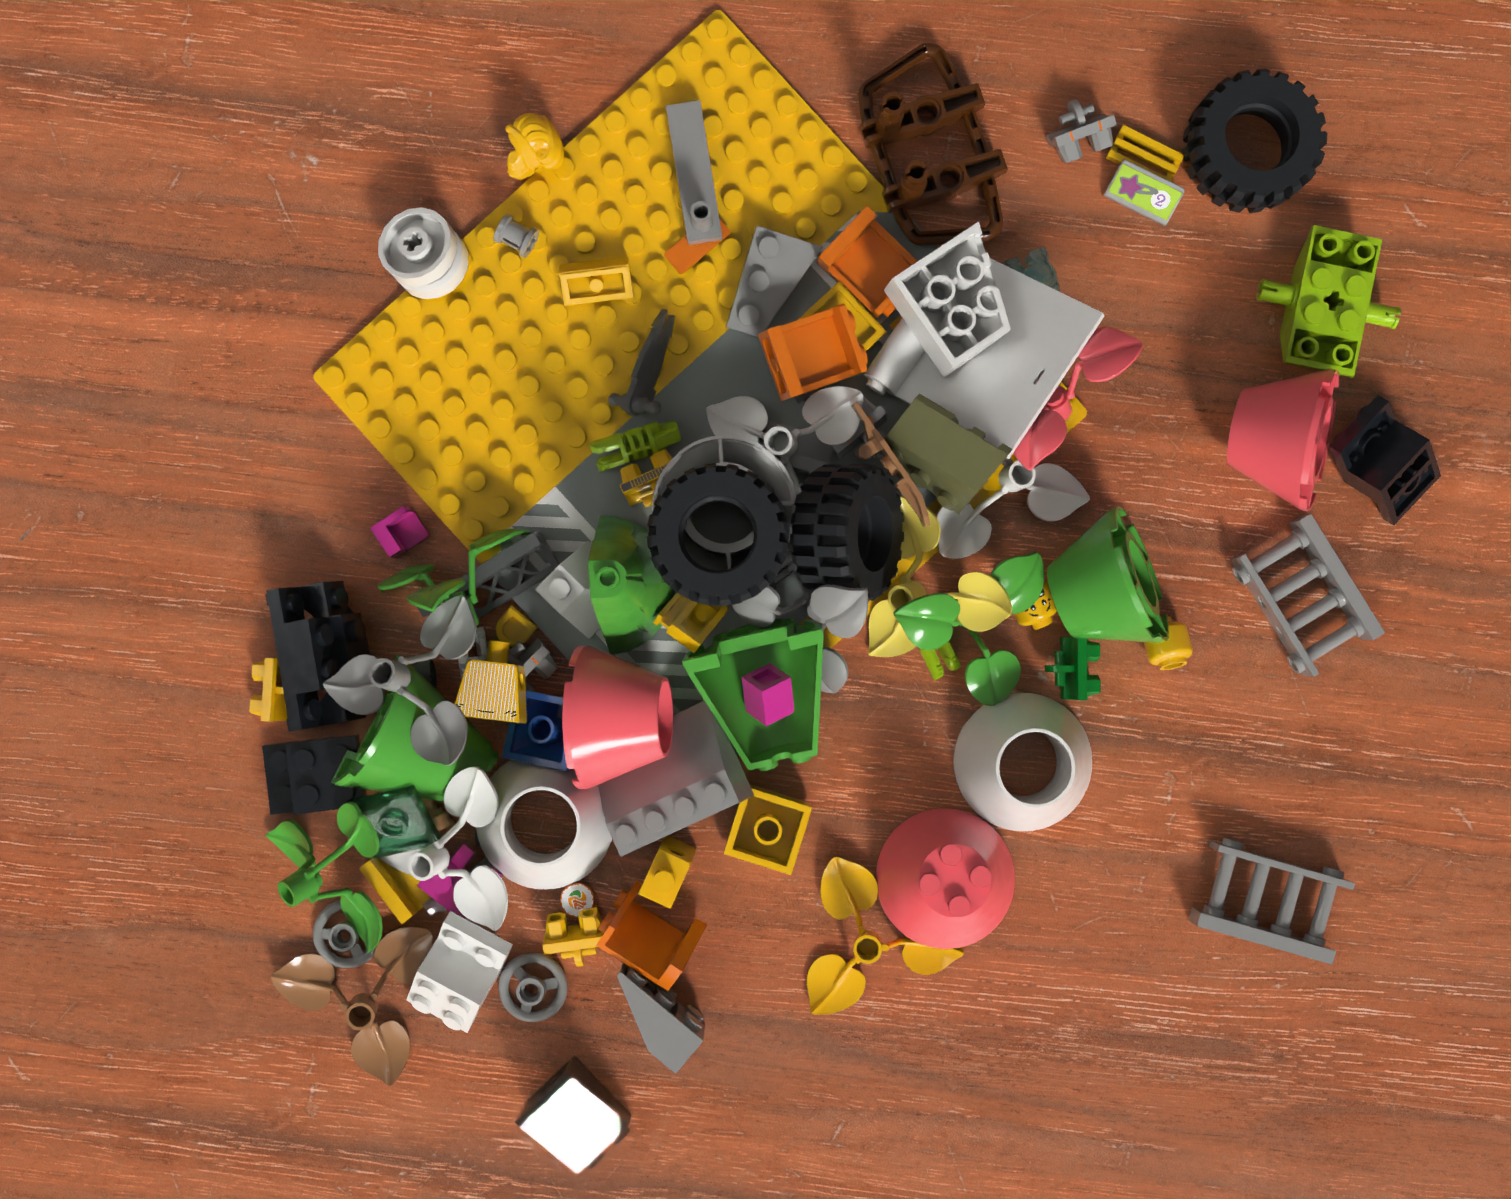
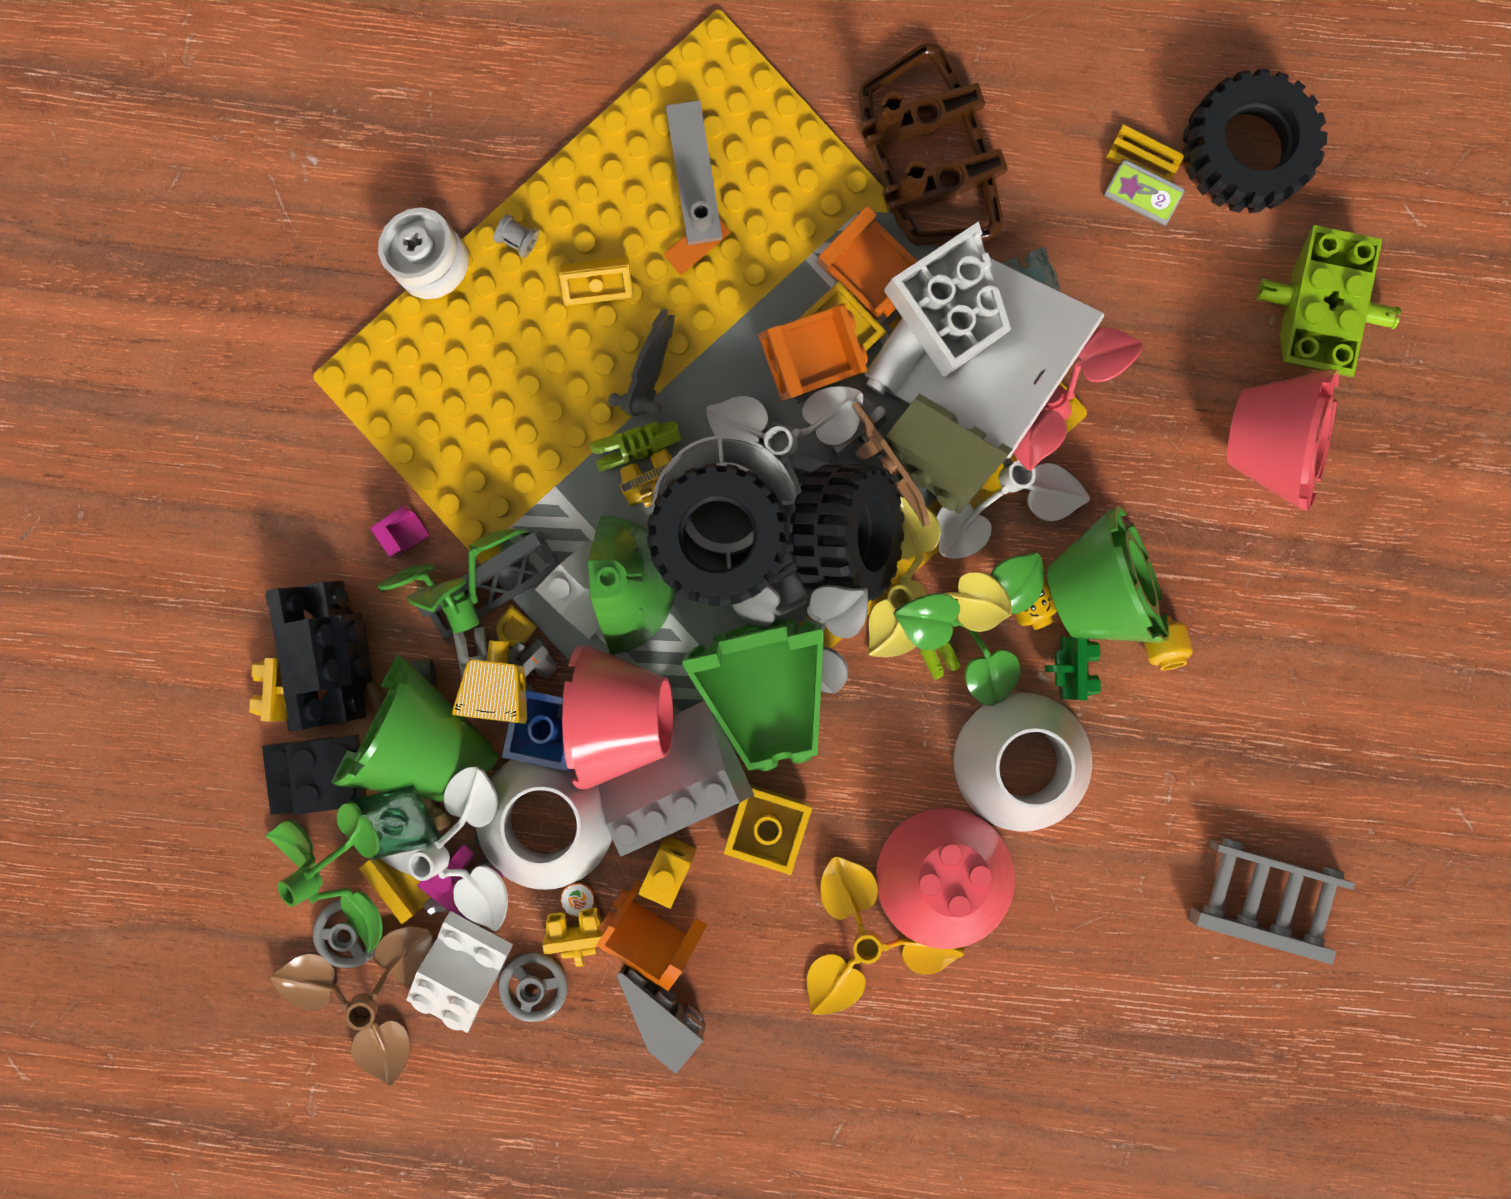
(361, 682): light grey plant -> none
(535, 145): yellow hair -> none
(574, 1116): clear smoke slope -> none
(689, 621): yellow plate -> none
(768, 278): light grey wing -> none
(768, 694): dark pink panel -> none
(1095, 128): light grey hips -> none
(1324, 565): light grey fence -> none
(1385, 459): black bracket -> none

